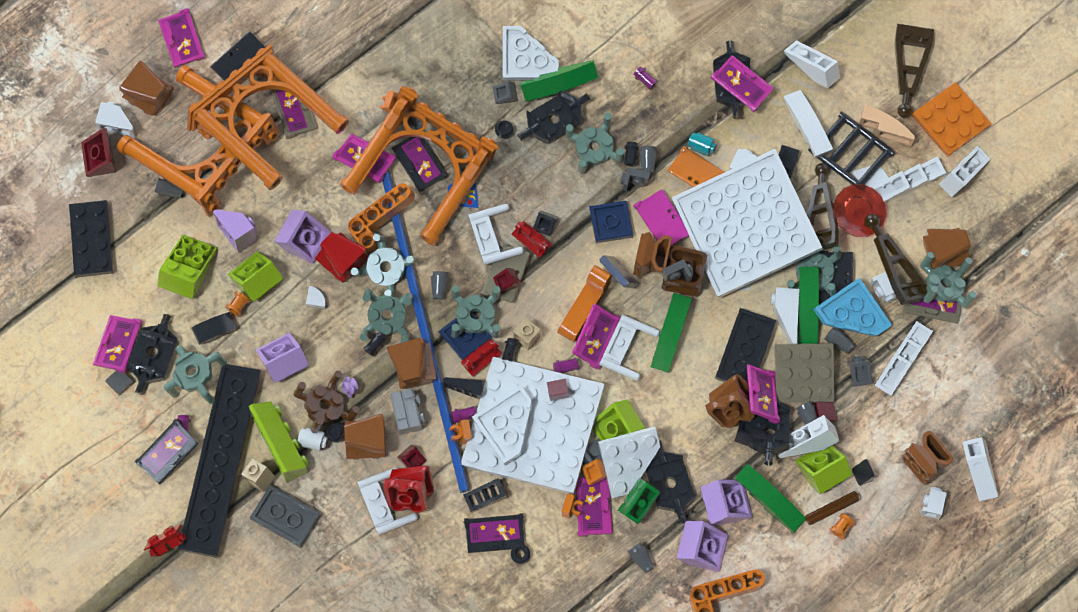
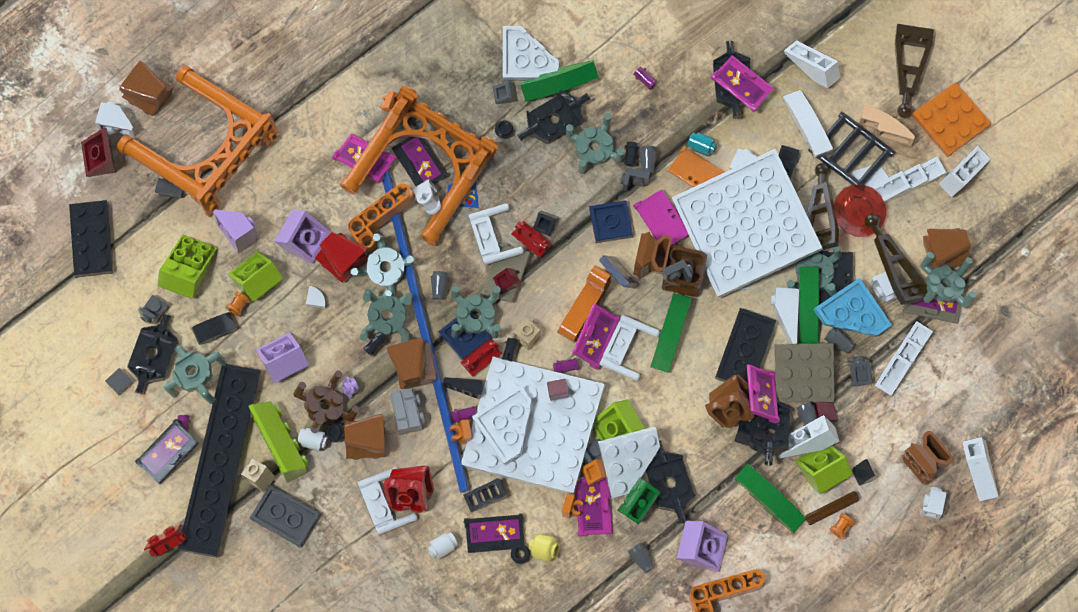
(120, 339): door -> none
(153, 310): none -> dark grey bracket
(181, 33): door -> none
(234, 58): black door -> none
(277, 77): orange arch -> none
(291, 113): door -> none
(411, 457): dark red slope -> none
(427, 196): none -> white piece
(442, 545): none -> white brick
(544, 547): none -> light yellow head
(725, 502): lavender slope -> none

